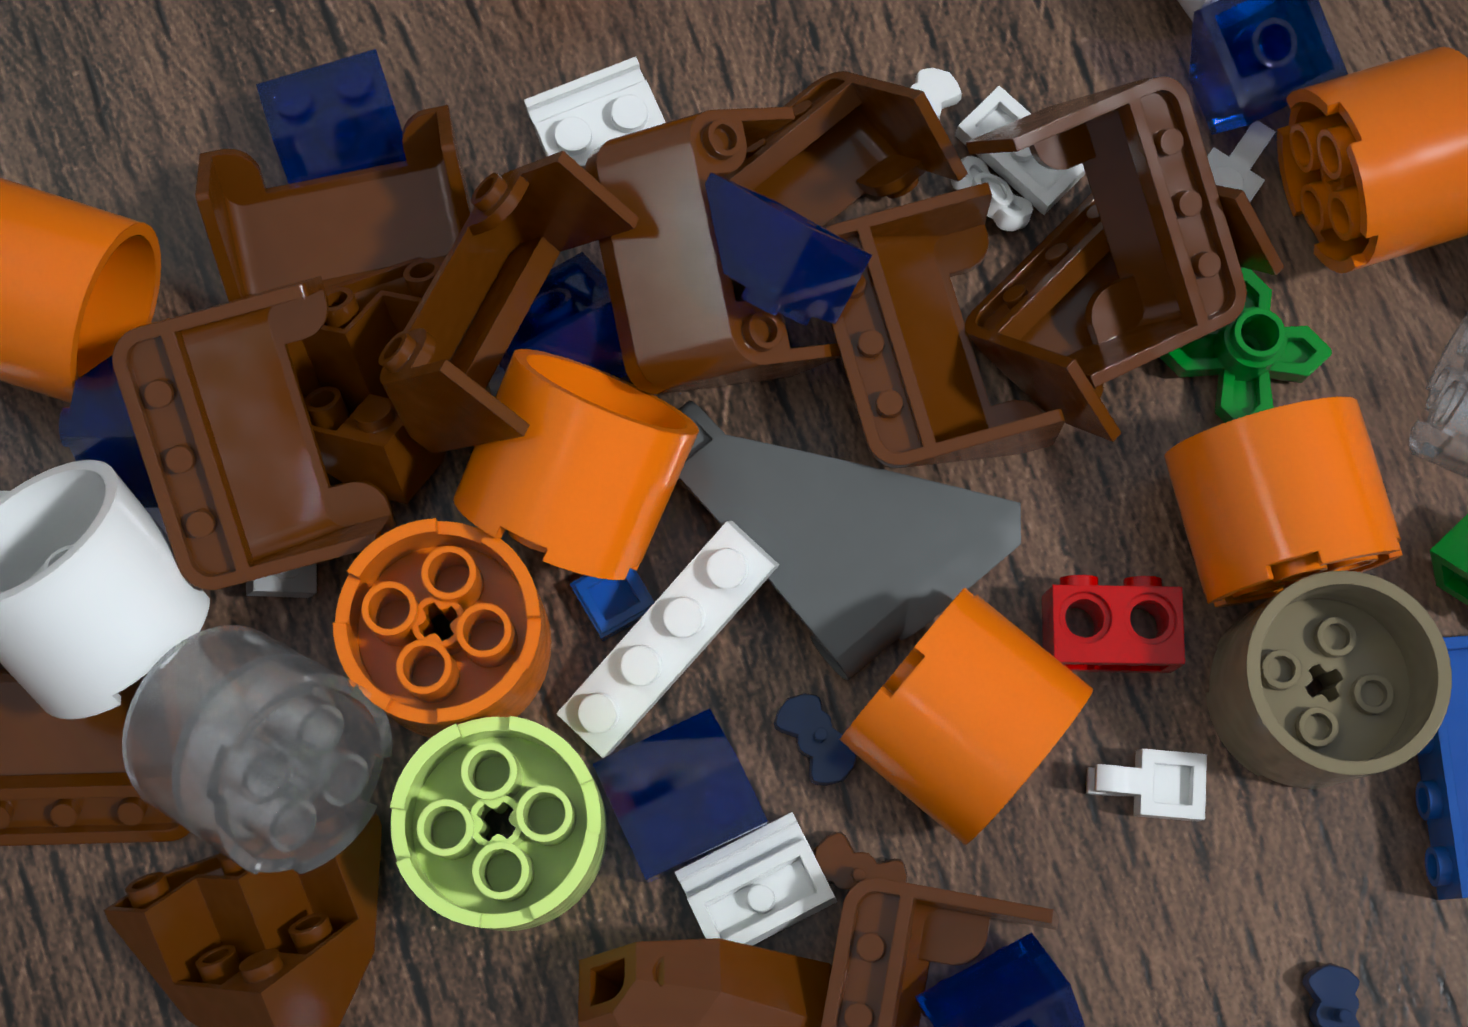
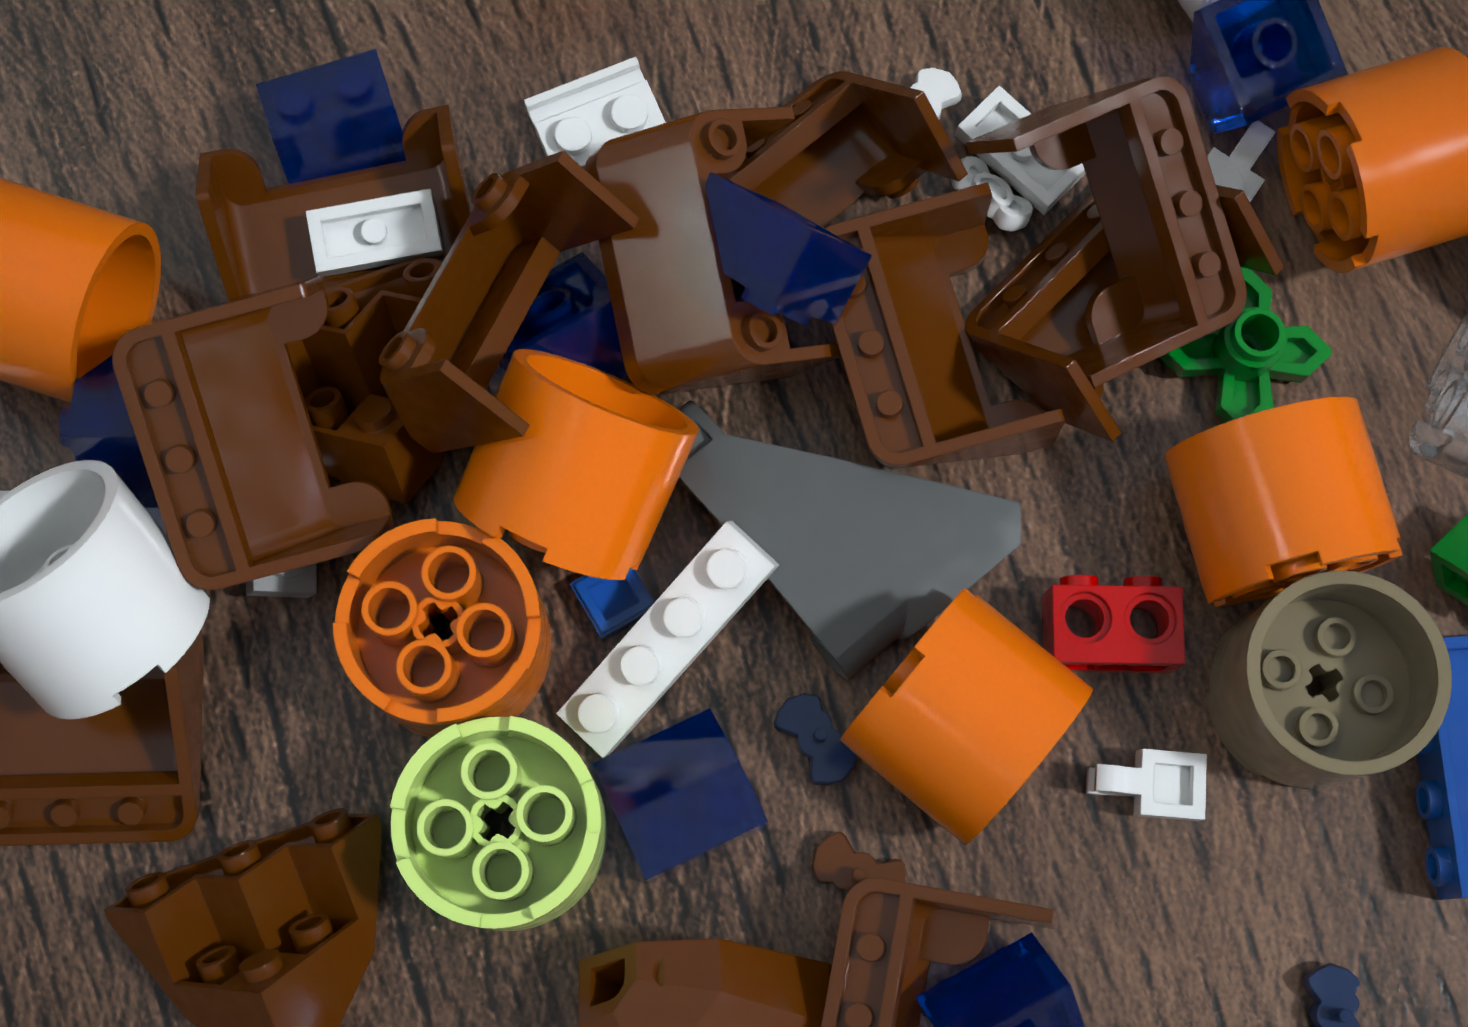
(256, 749): clear brick -> none
(374, 232): none -> white plate
(756, 884): white plate -> none

